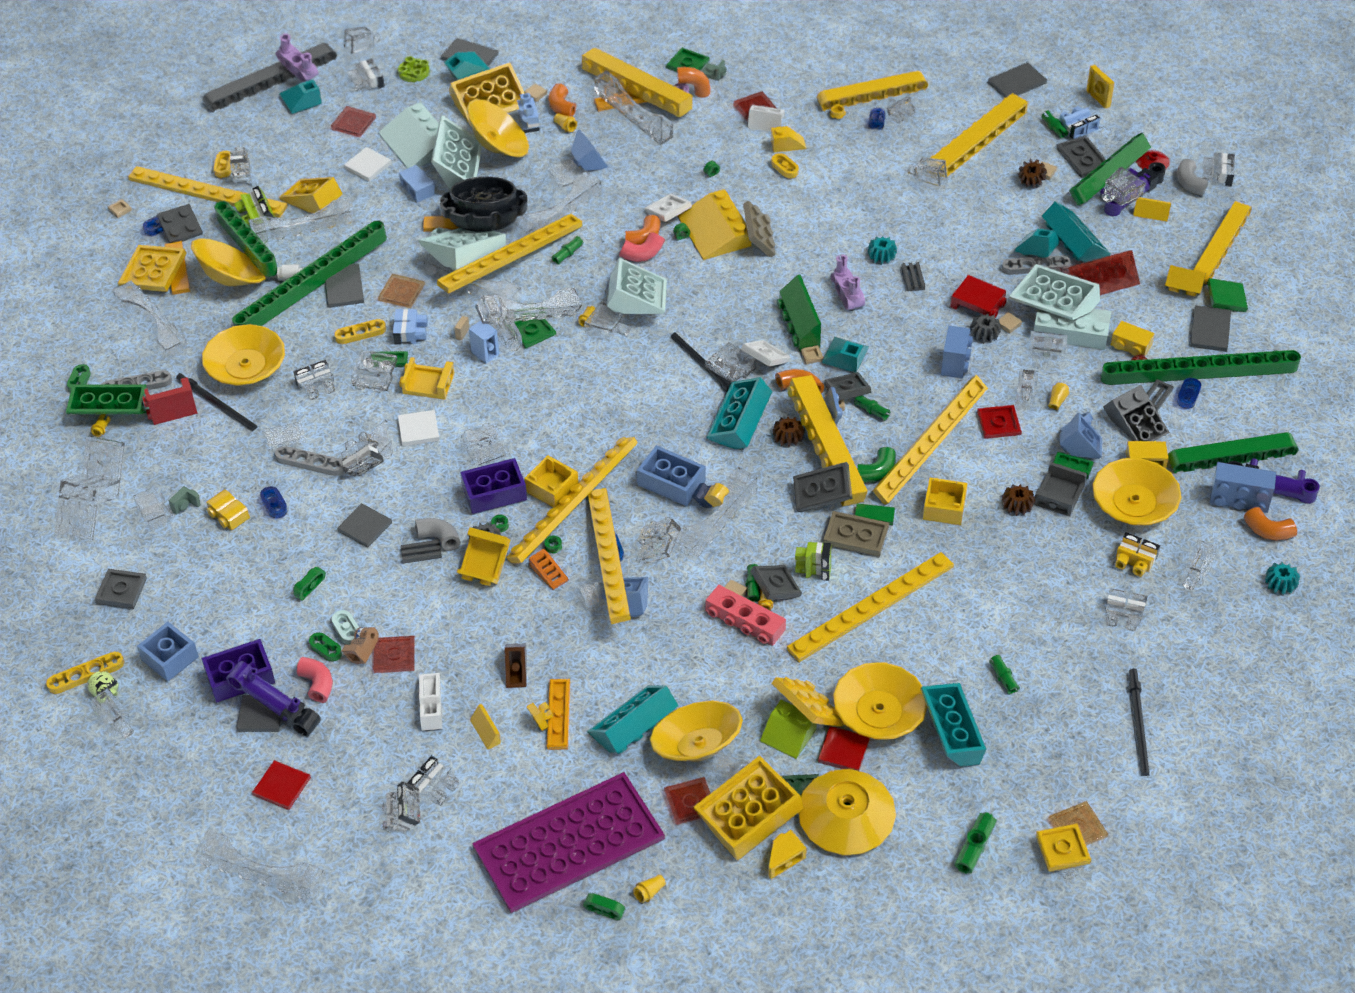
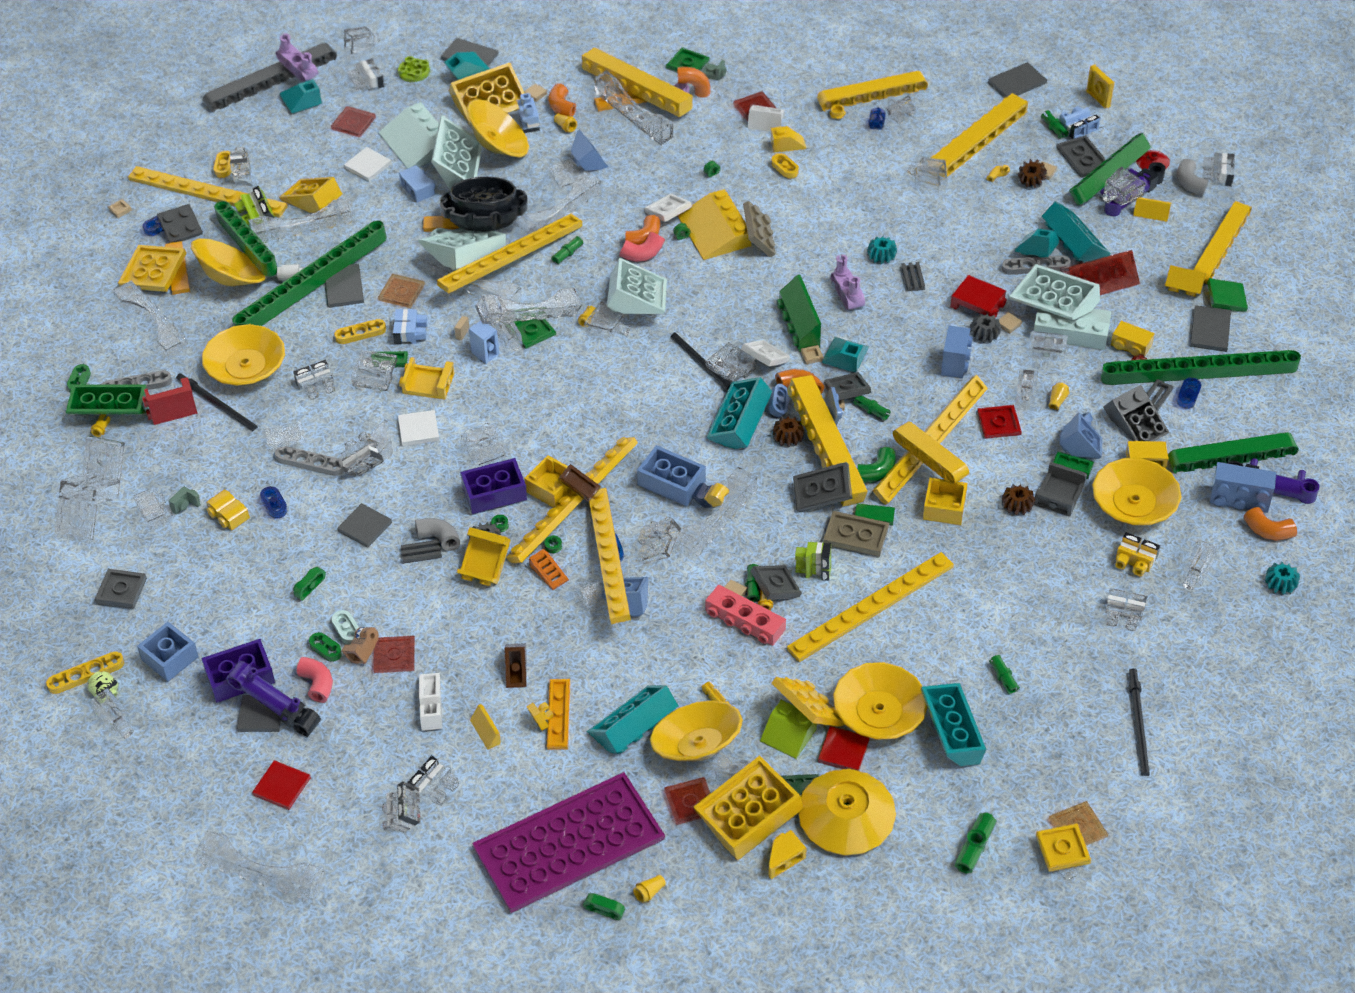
(579, 483): none -> reddish brown tile
(714, 694): none -> yellow axle
(778, 401): none -> medium blue plate
(930, 452): none -> yellow beam
(998, 171): none -> yellow arm

